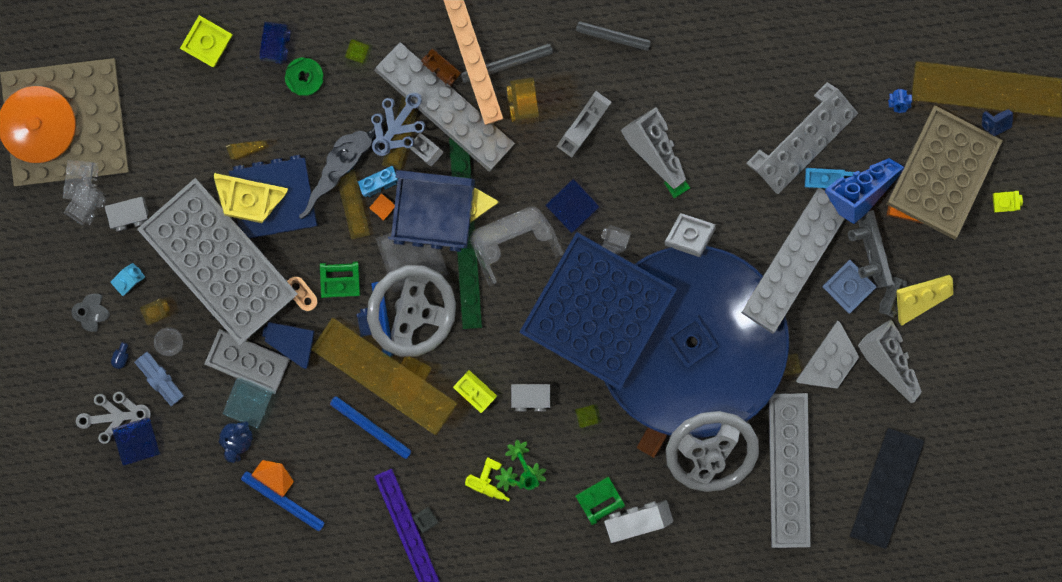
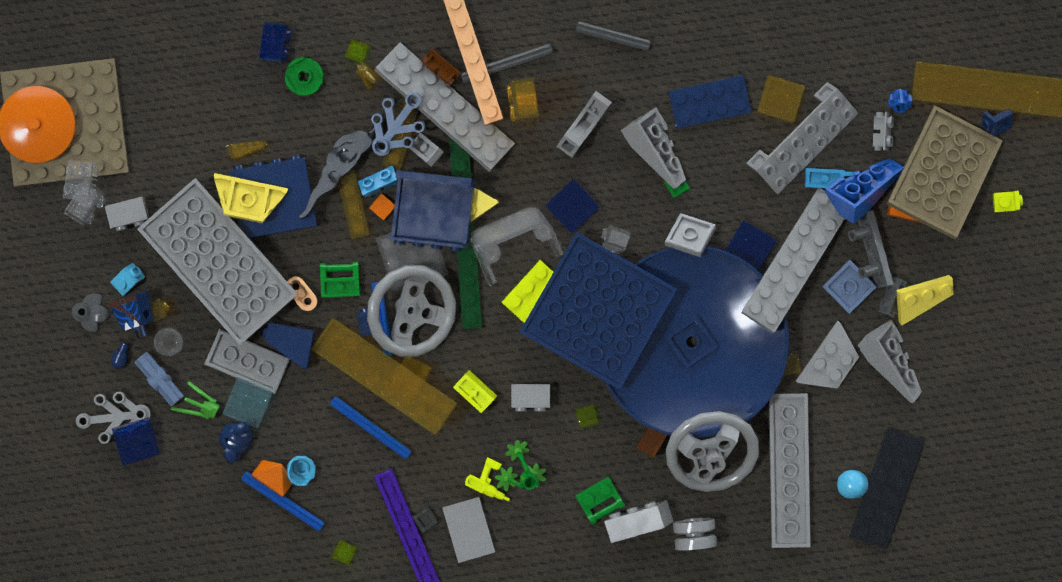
(133, 312): none -> dark blue torso
(206, 41): neon yellow plate -> none
(209, 408): none -> bright green plant
(297, 466): none -> medium azure hair
(344, 552): none -> clear neon green tile
(367, 75): none -> clear yellow piece
(468, 529): none -> light grey tile
(526, 293): none -> neon yellow plate
(694, 530): none -> light grey wheel
(709, 102): none -> dark blue plate
(750, 244): none -> clear blue plate
(780, 99): none -> clear yellow plate
(852, 484): none -> medium azure hair
(884, 138): none -> light grey hinge

